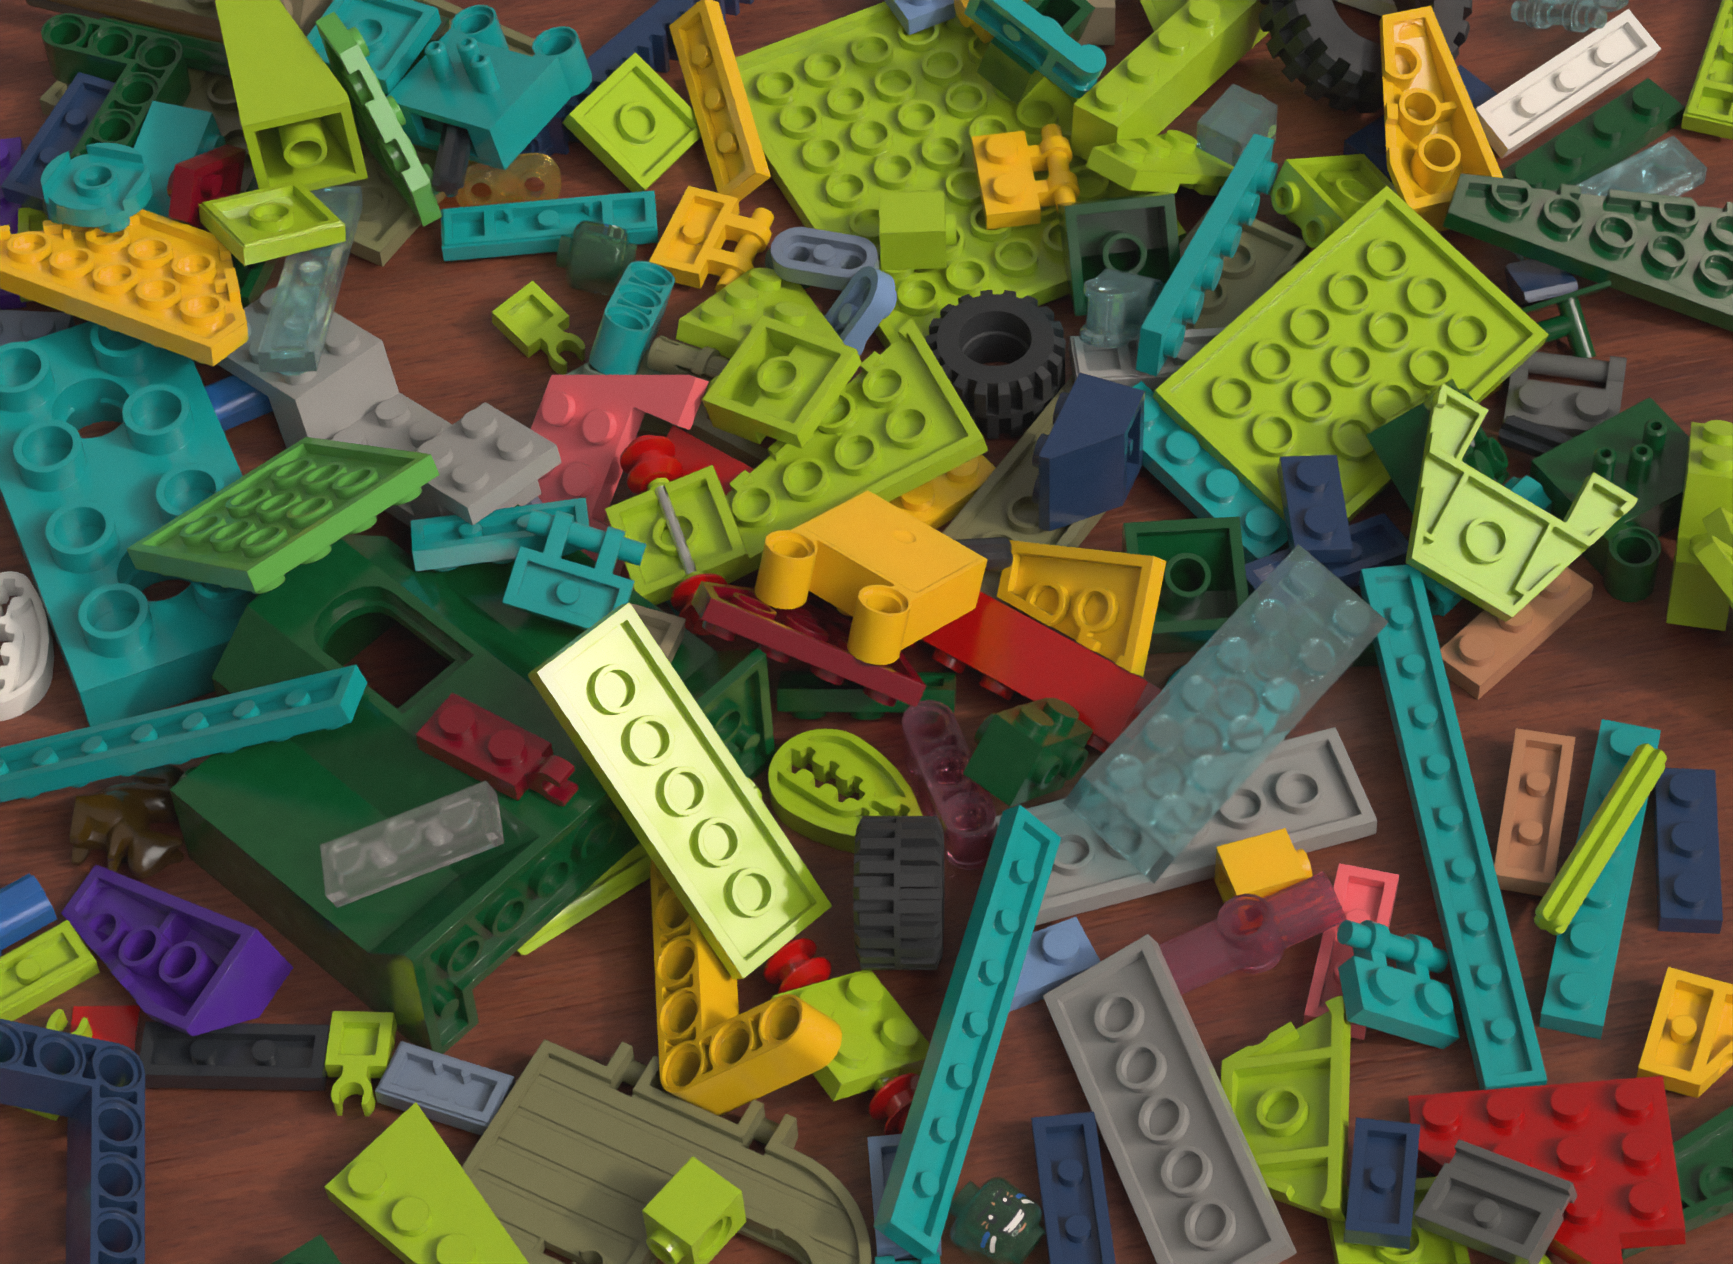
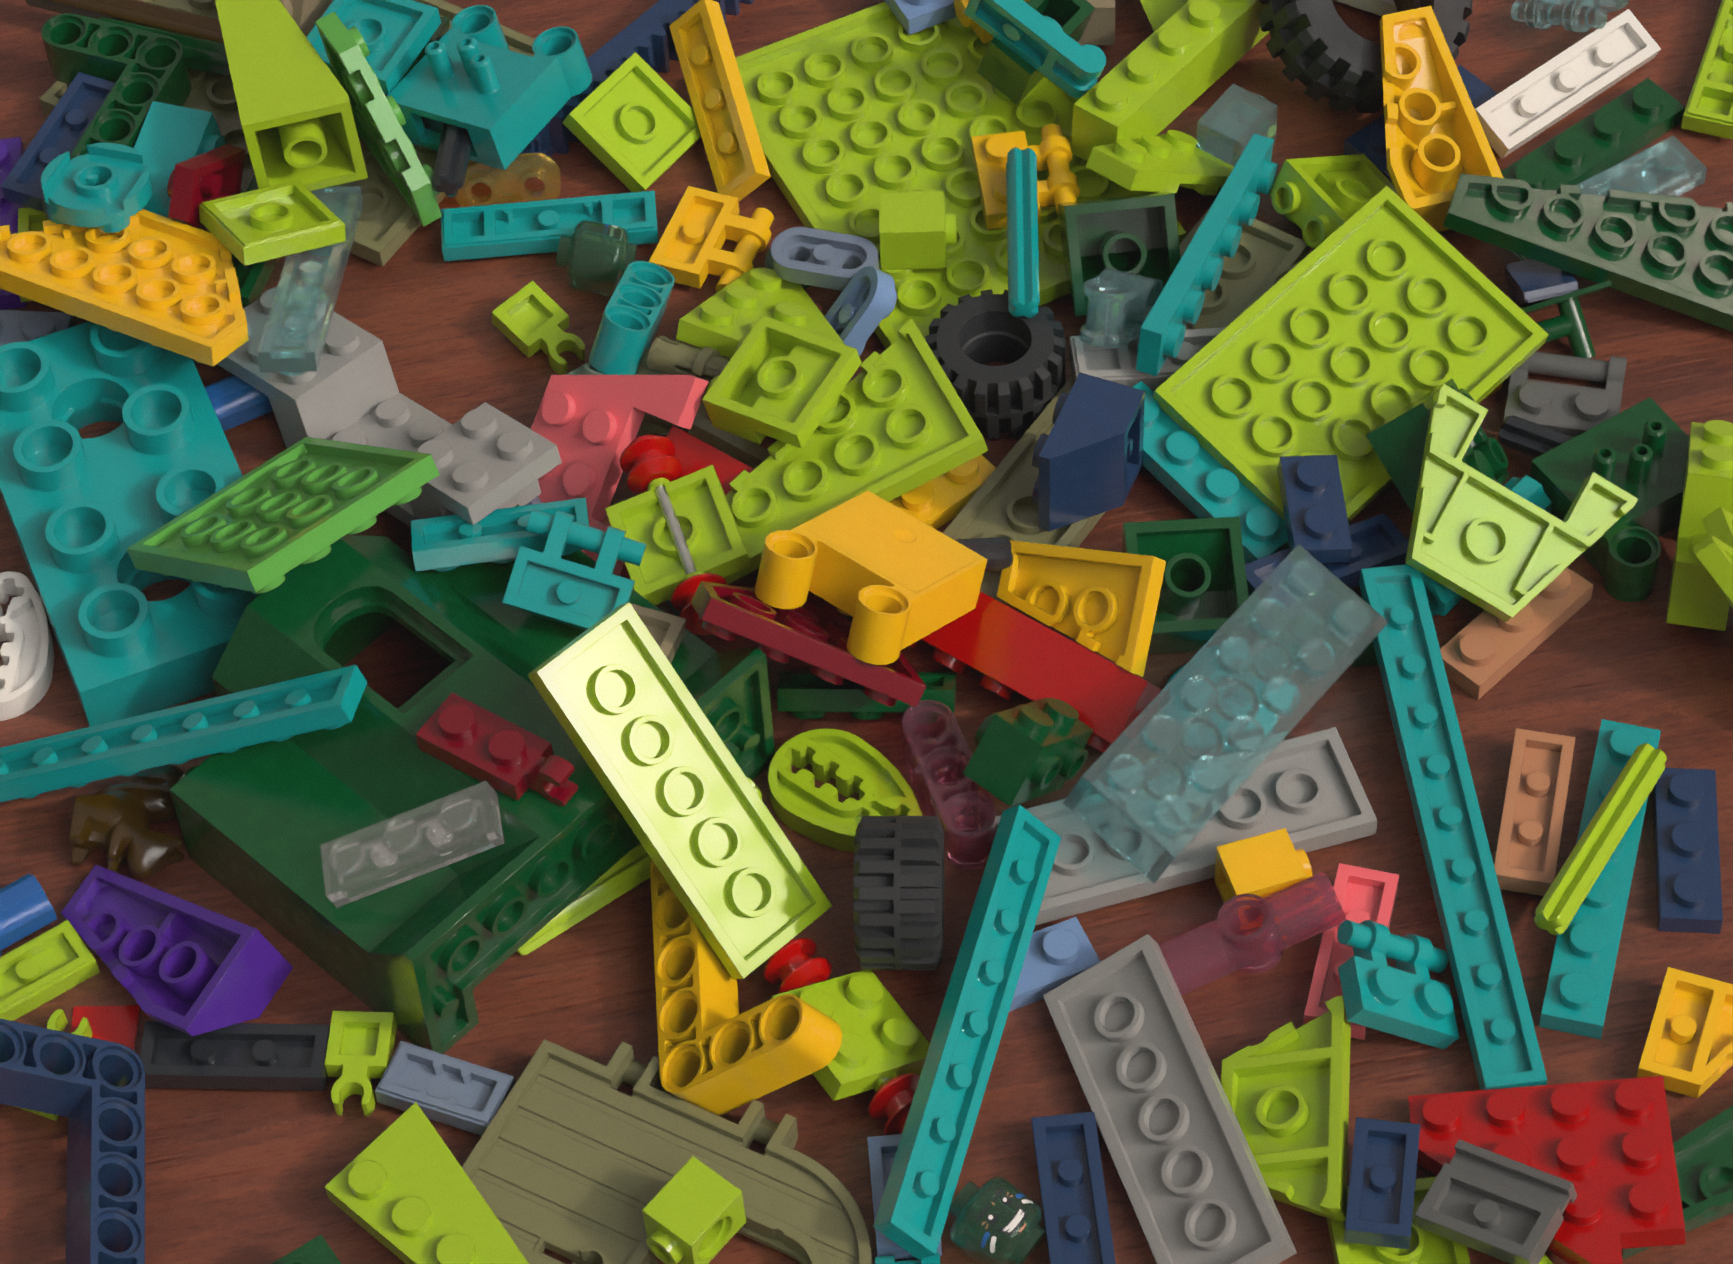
(1022, 233): none -> teal axle

